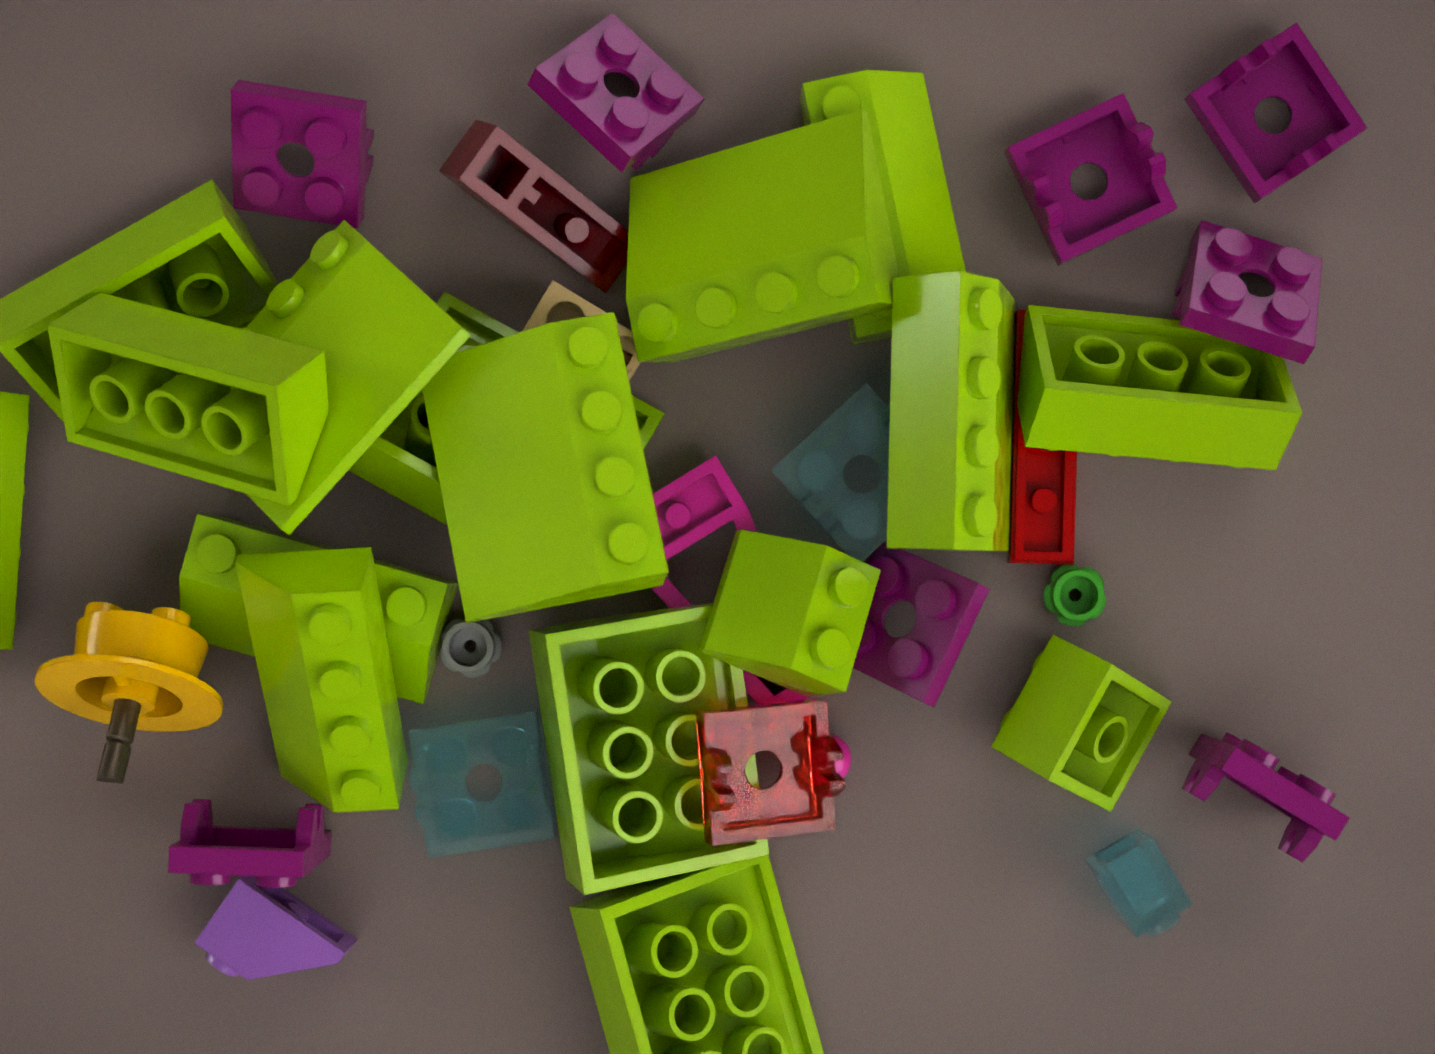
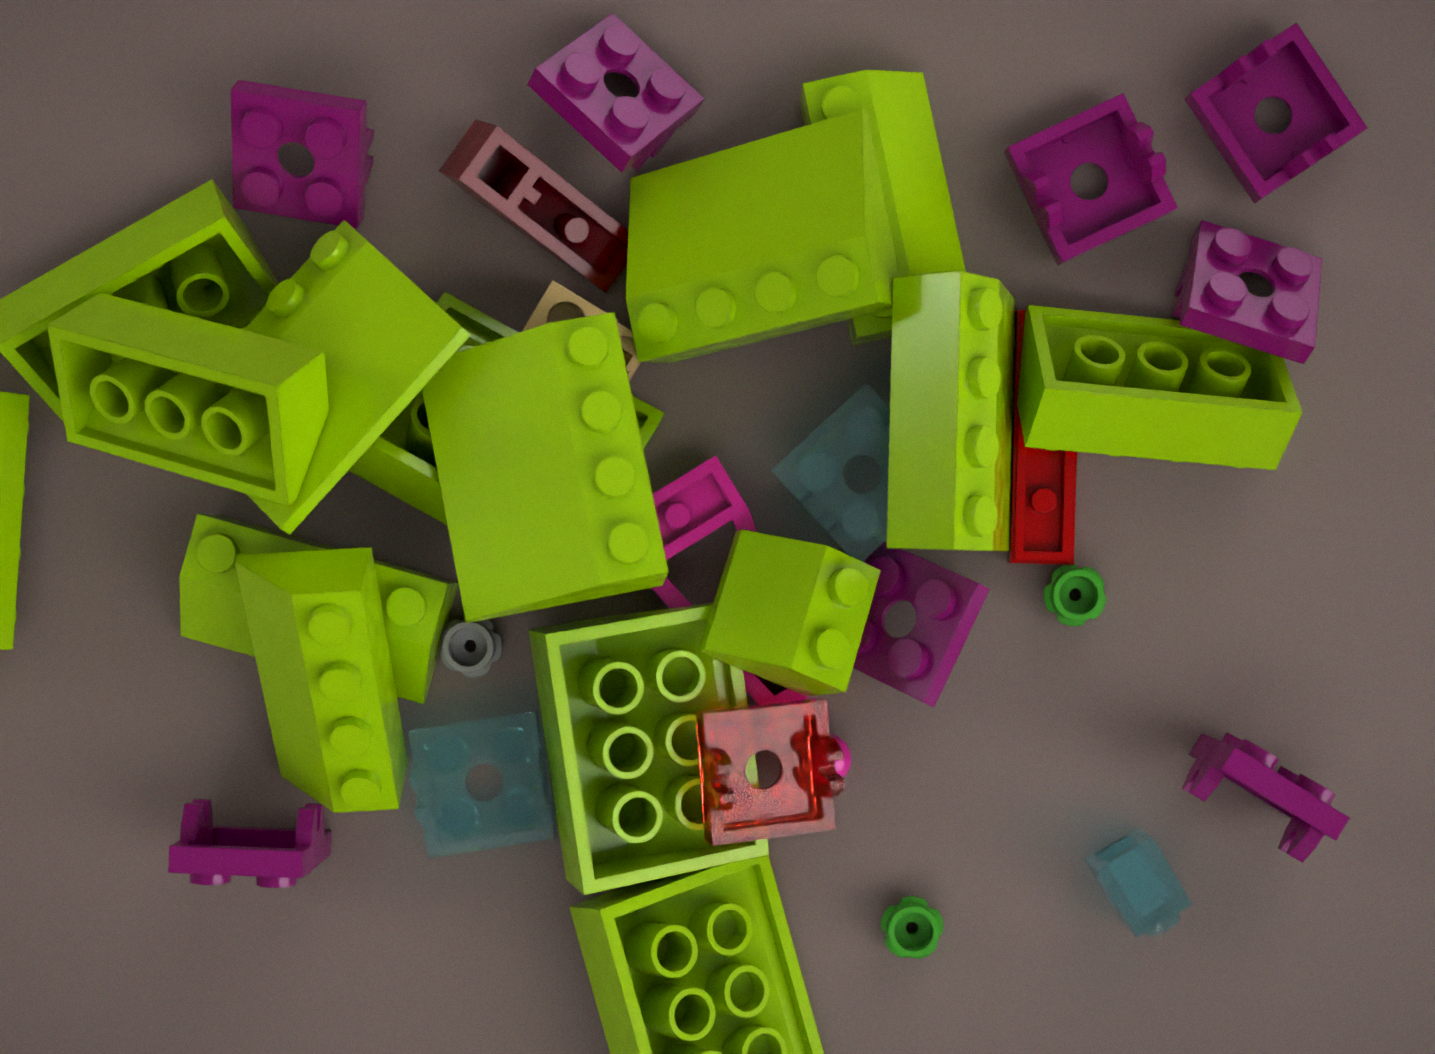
(133, 676): yellow piece -> none
(270, 934): medium lavender slope -> none
(916, 944): none -> bright green plate
(1081, 723): lime slope -> none

